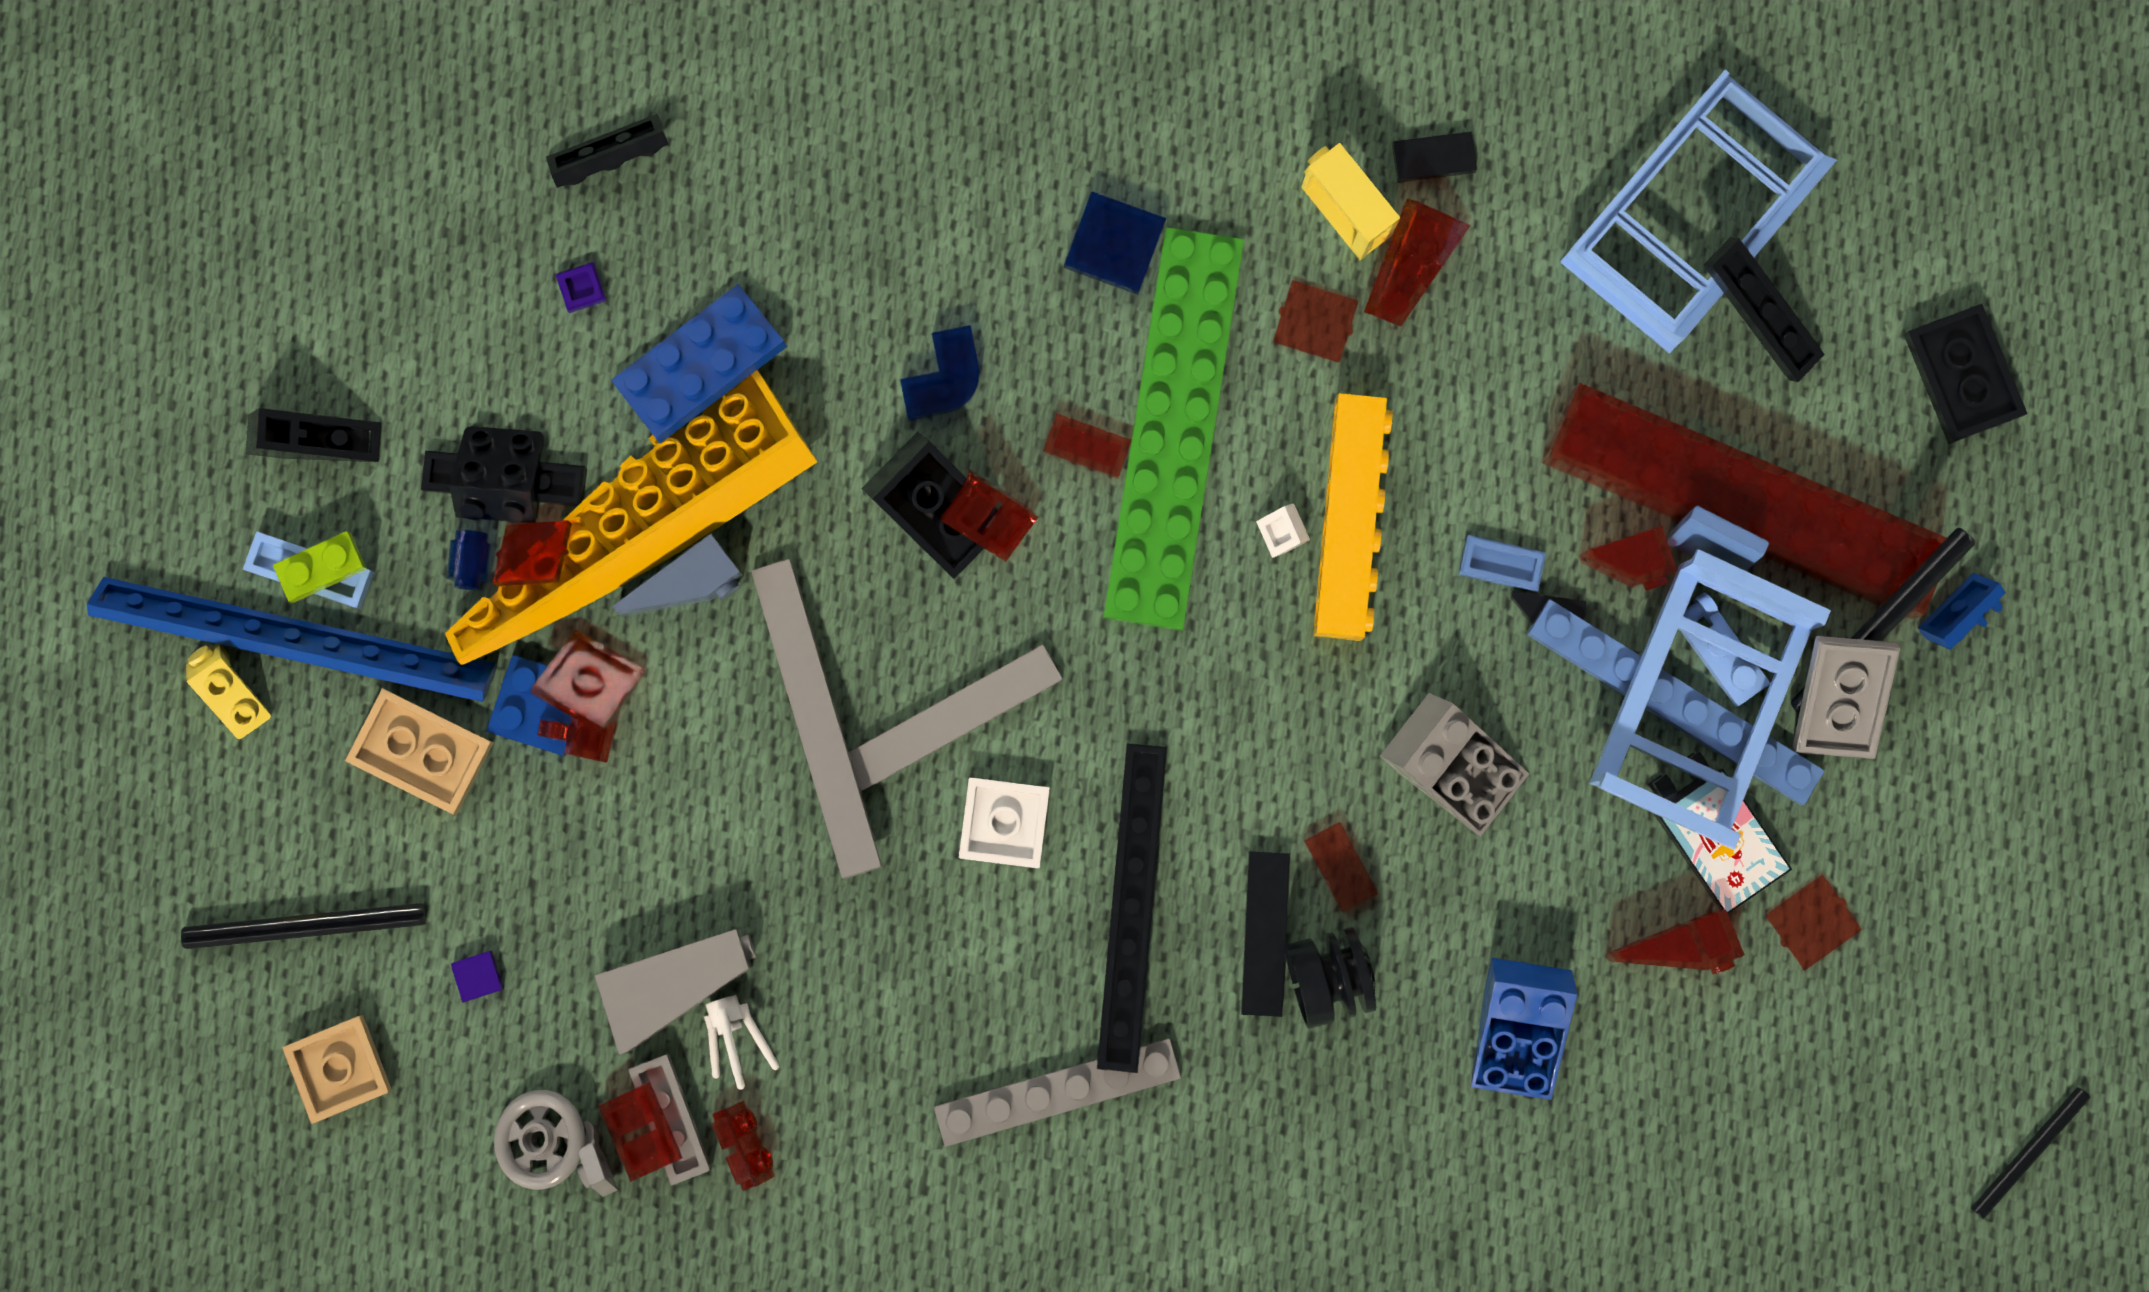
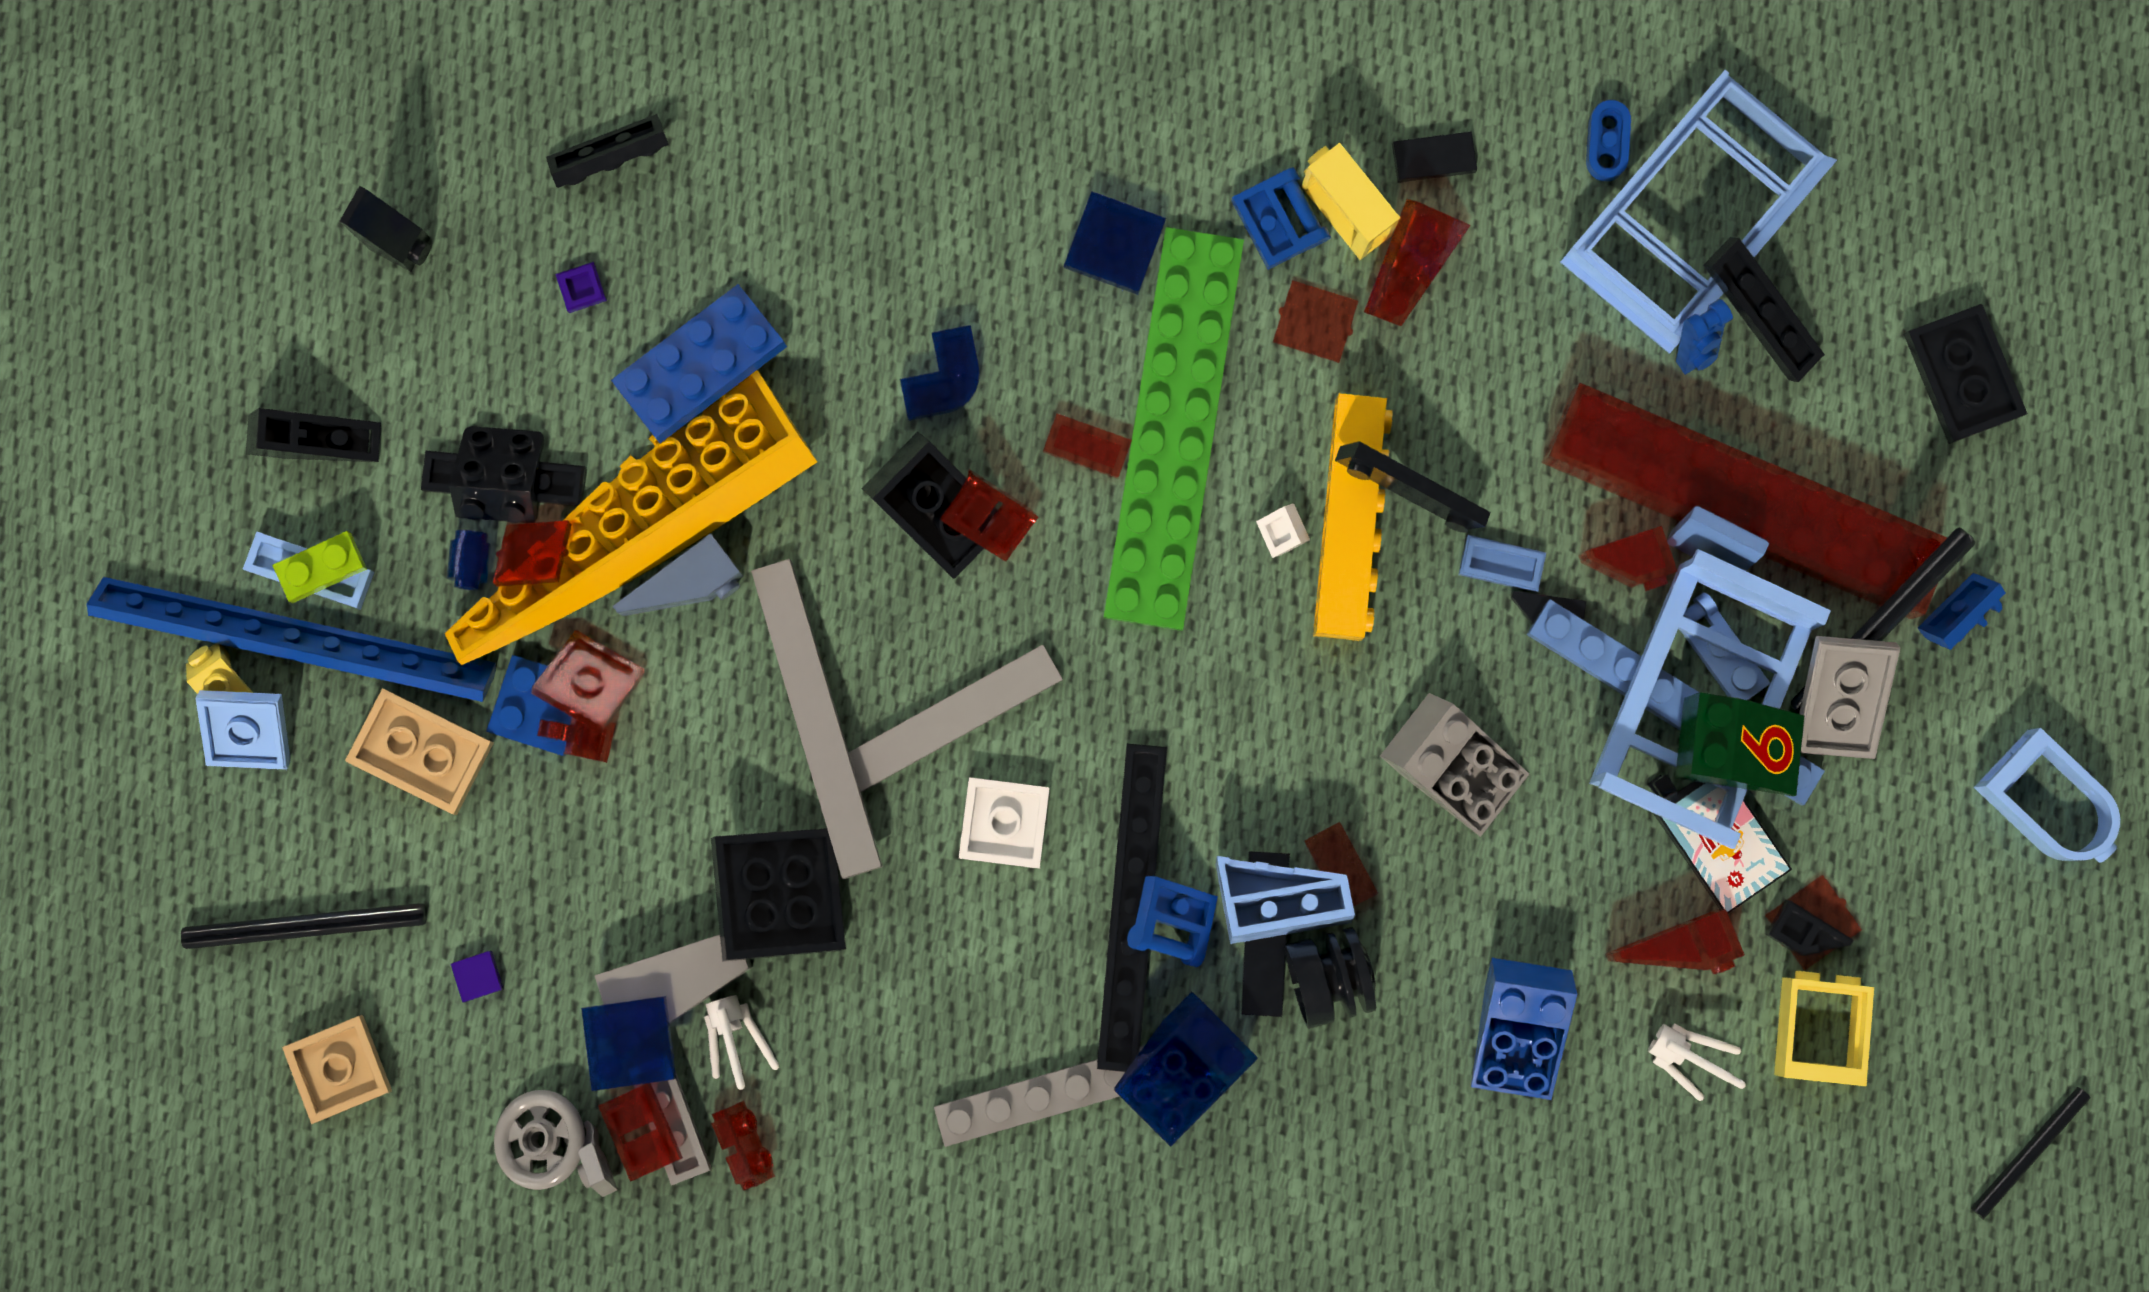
(243, 729): none -> light blue tile
(386, 230): none -> black slope
(628, 1043): none -> clear blue plate
(777, 894): none -> black plate
(1176, 907): none -> blue plate
(1183, 1069): none -> clear blue slope
(1269, 224): none -> blue plate
(1280, 900): none -> light blue wedge
(1370, 464): none -> black plate
(1608, 142): none -> blue plate
(1673, 1047): none -> white plant
(1702, 337): none -> blue plate
(1739, 744): none -> dark green slope
(1804, 932): none -> black tile
(1859, 1030): none -> light yellow window
(2016, 762): none -> light blue window

